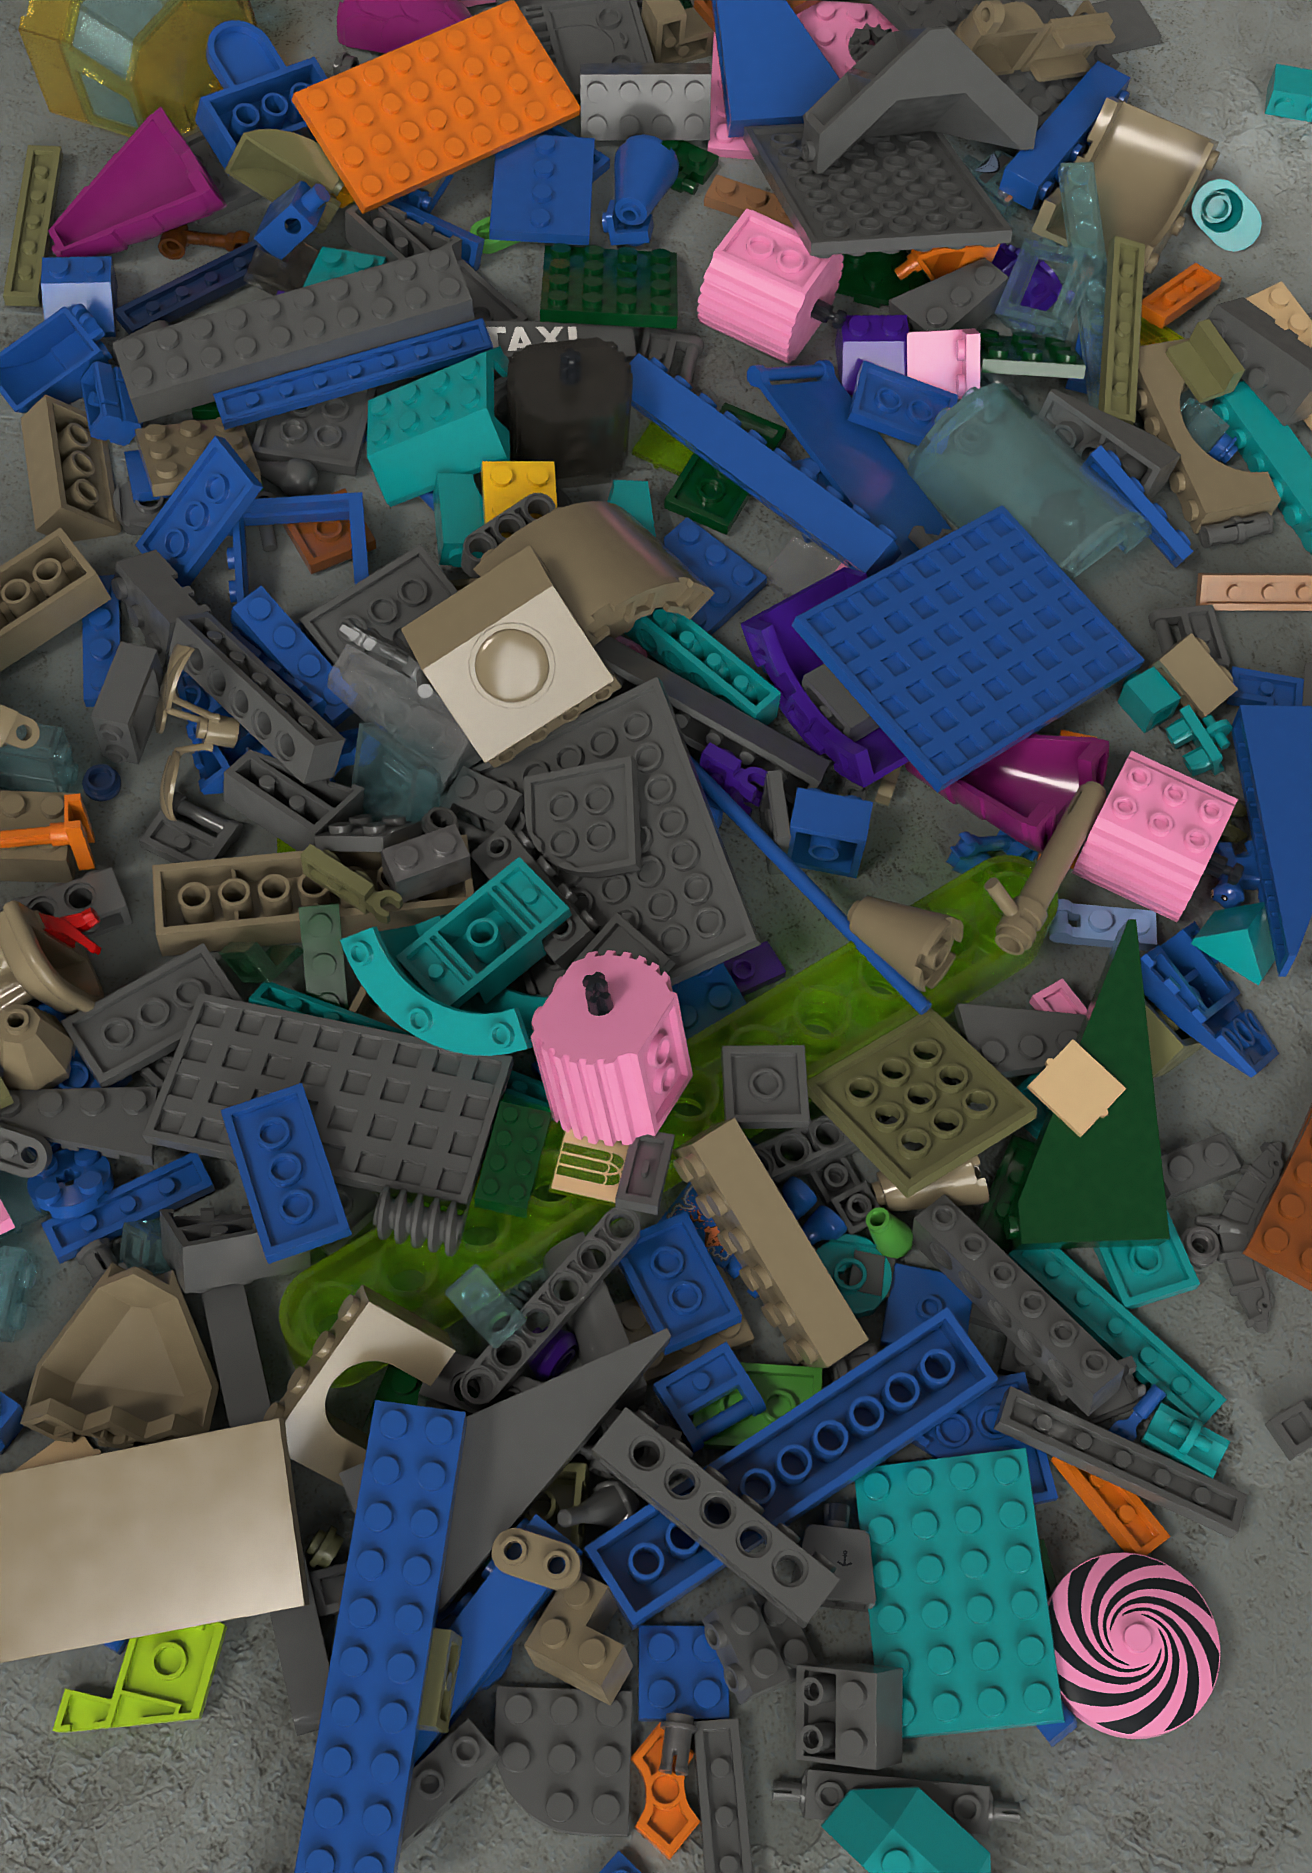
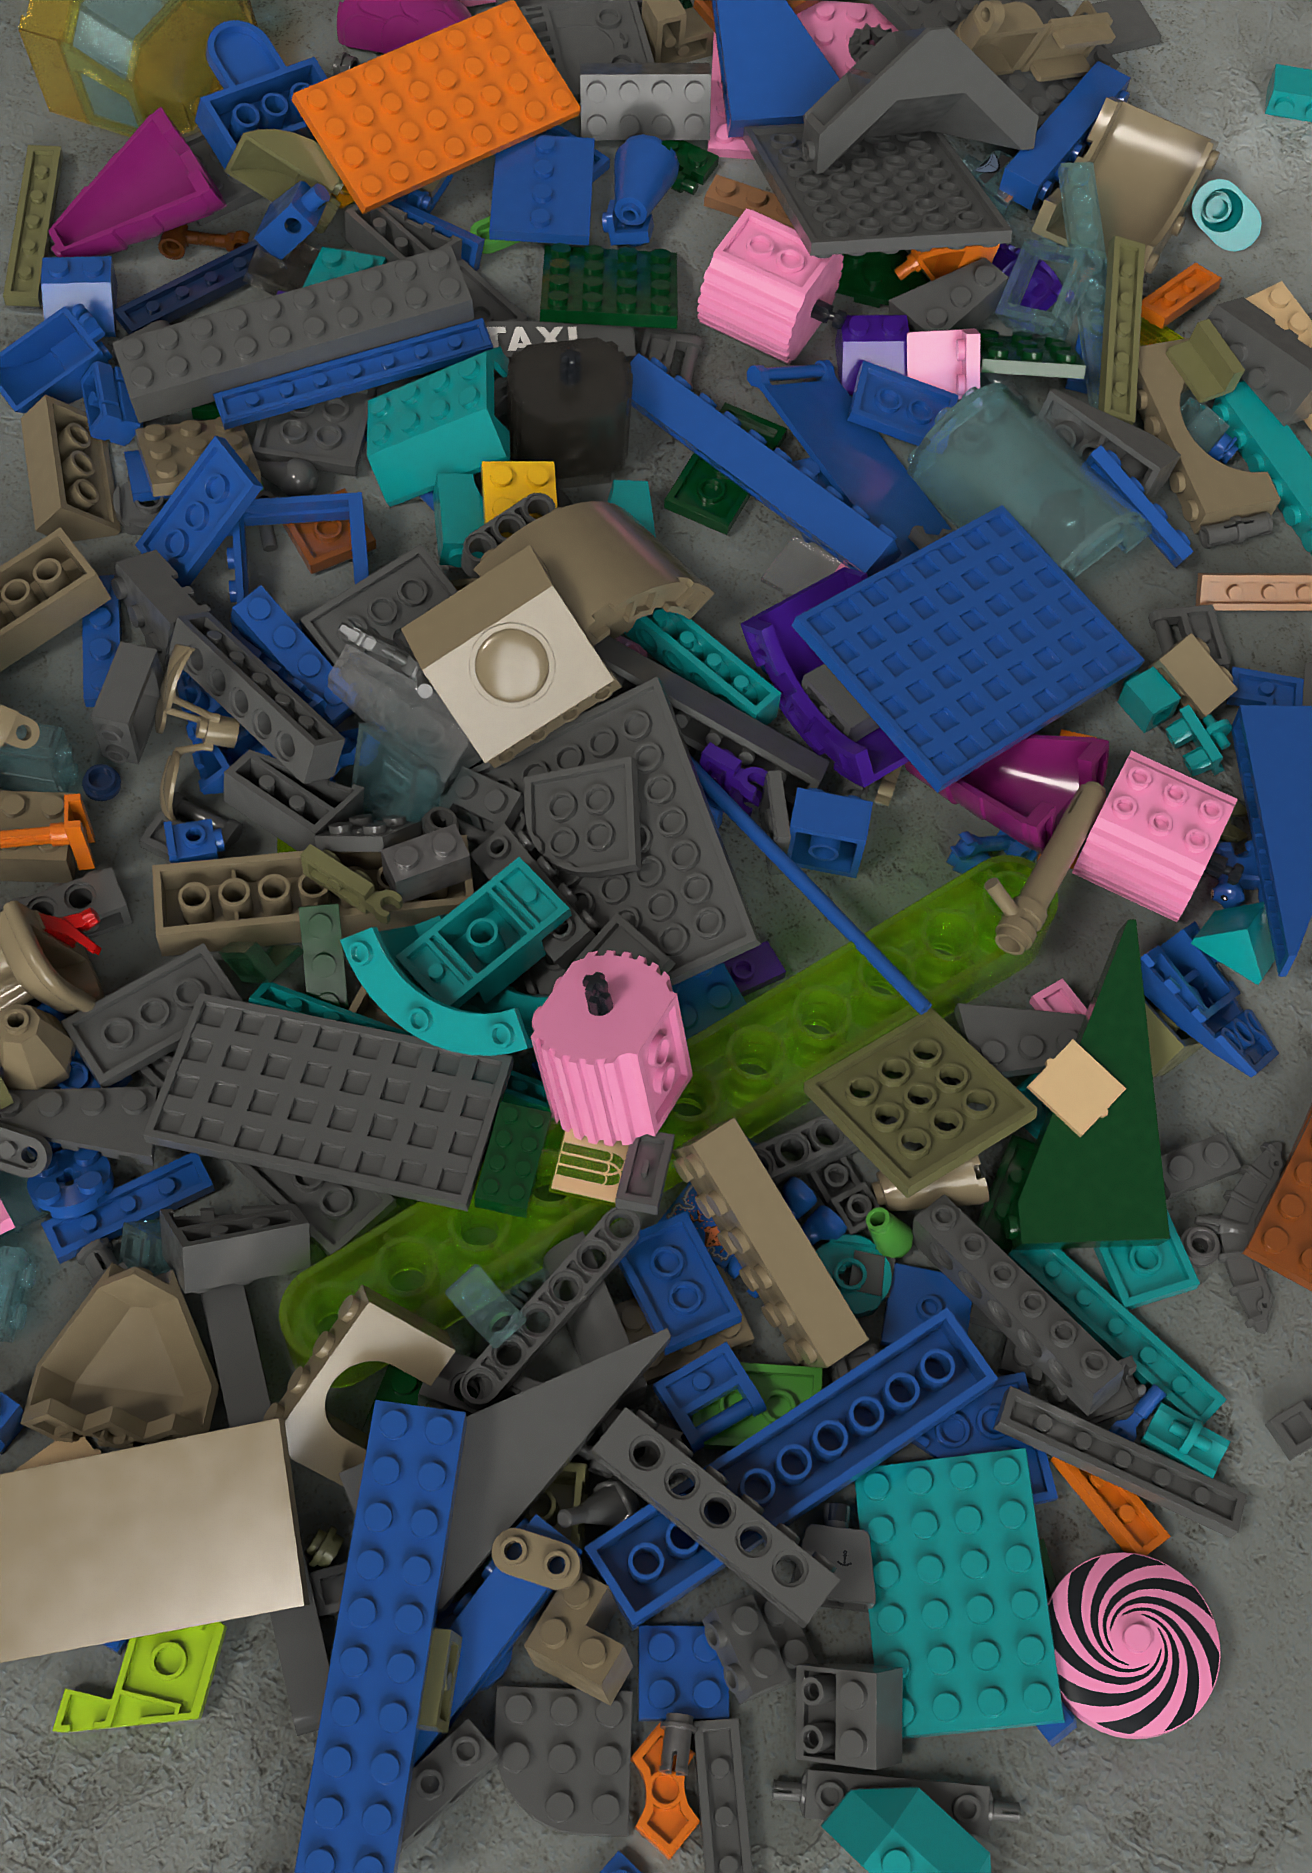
(193, 841): none -> blue brick
(285, 1173): blue plate -> none
(419, 1221): dark grey piece -> none
(554, 1356): dark purple cone -> none
(662, 450): clear neon green piece -> none
(719, 568): blue plate -> none
(765, 1086): dark grey plate -> none
(907, 938): dark tan cone -> none
(1100, 925): light blue plate -> none

